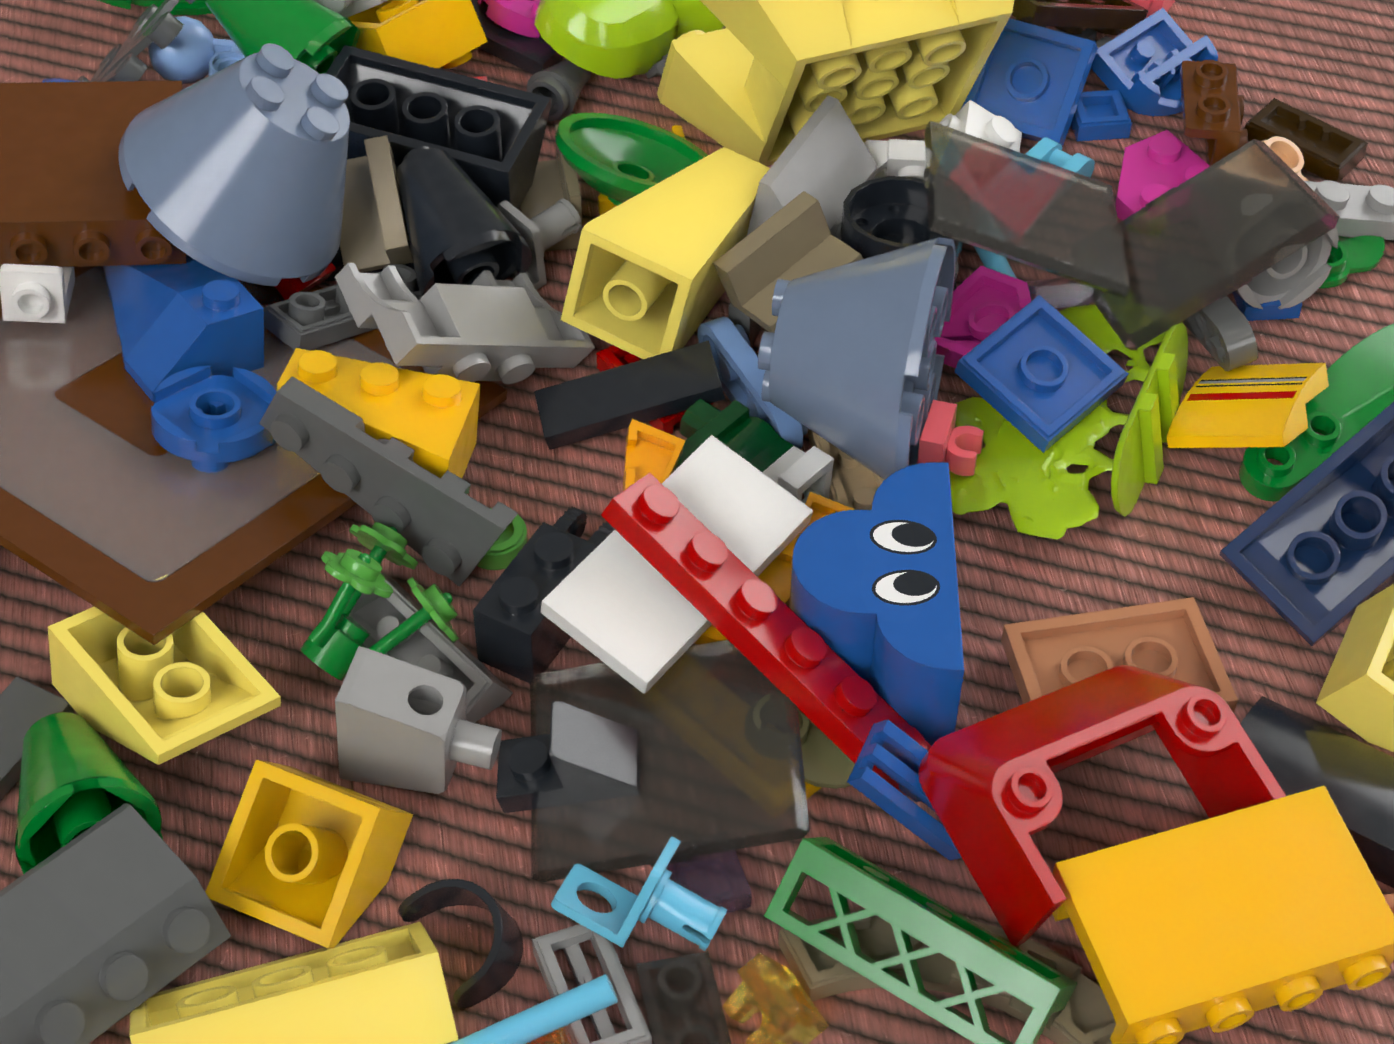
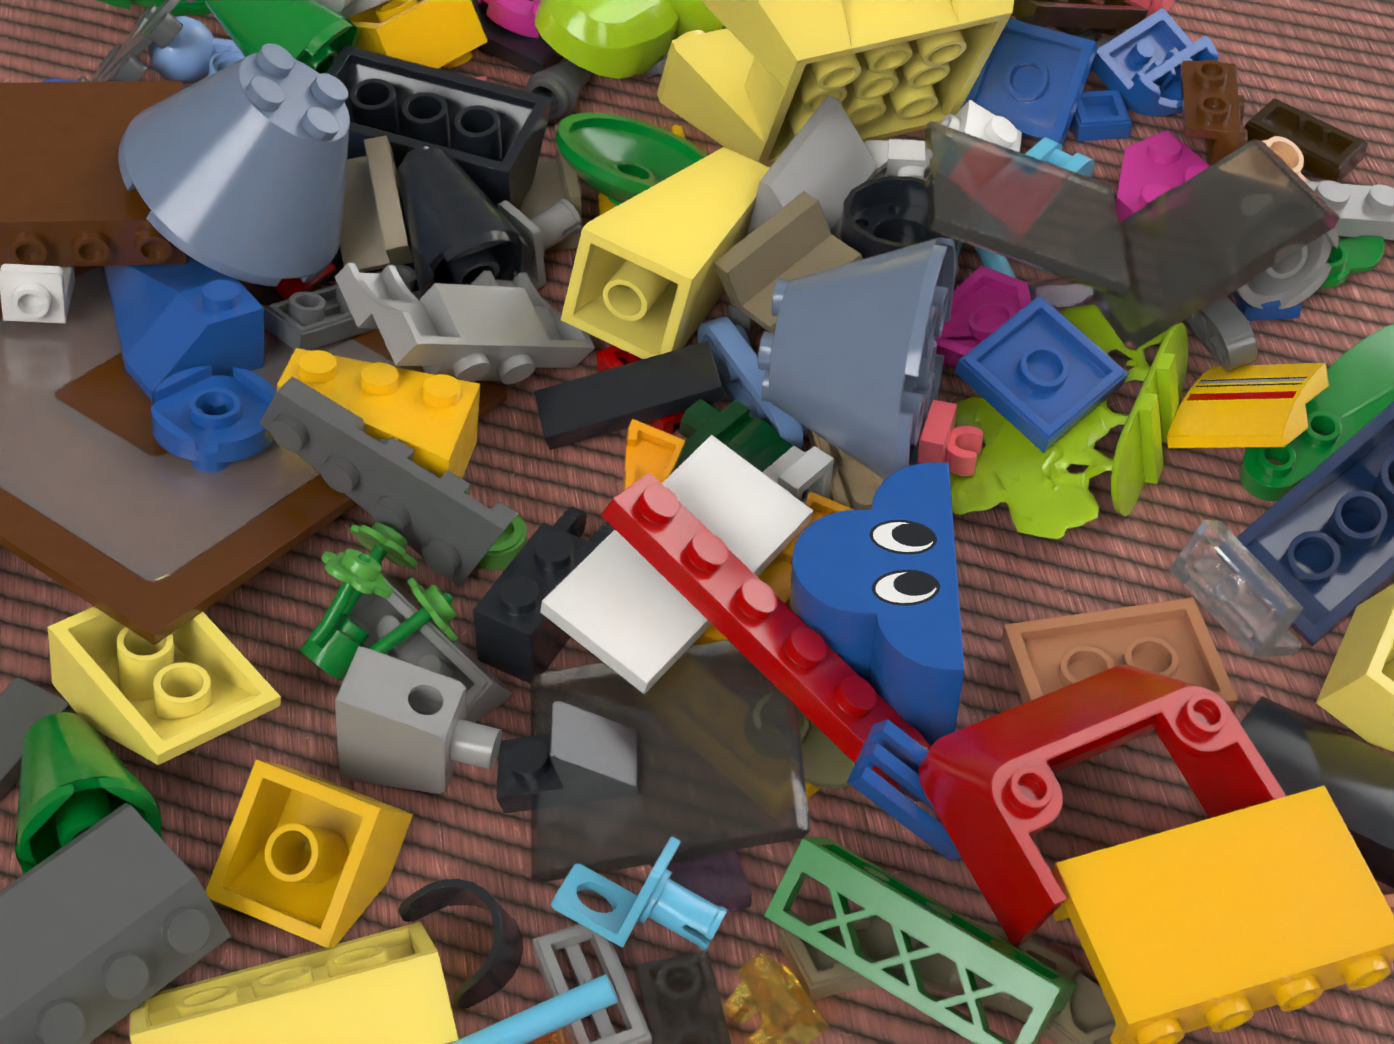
(1238, 591): none -> clear panel

